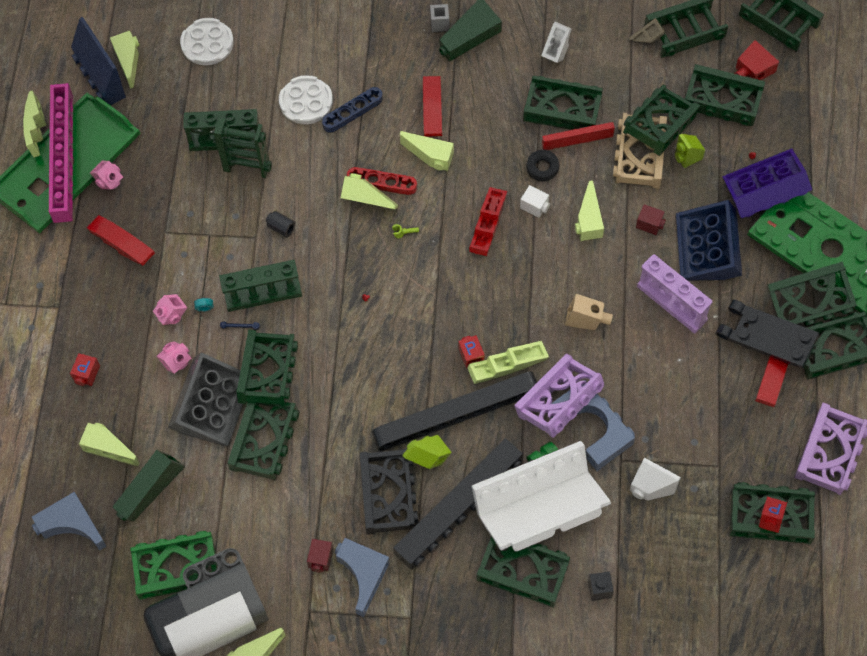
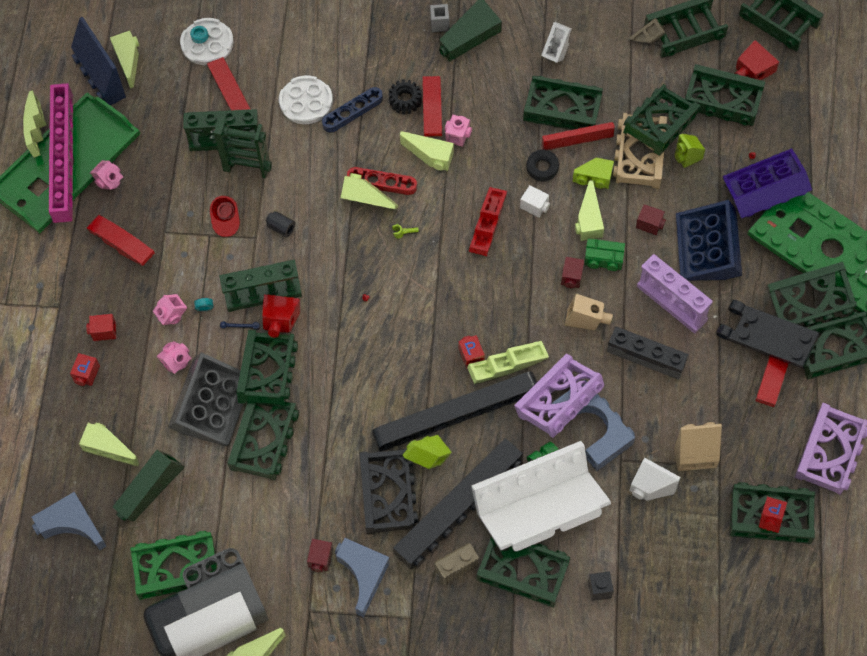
(102, 327): none -> red brick
(199, 34): none -> teal tile
(224, 216): none -> red cap
(227, 85): none -> red tile
(279, 314): none -> red torso
(408, 105): none -> black tyre
(456, 563): none -> dark tan brick
(458, 130): none -> bright pink brick
(572, 272): none -> dark red brick
(597, 170): none -> lime slope
(604, 254): none -> green brick
(647, 352): none -> black piece
(698, 447): none -> tan slope

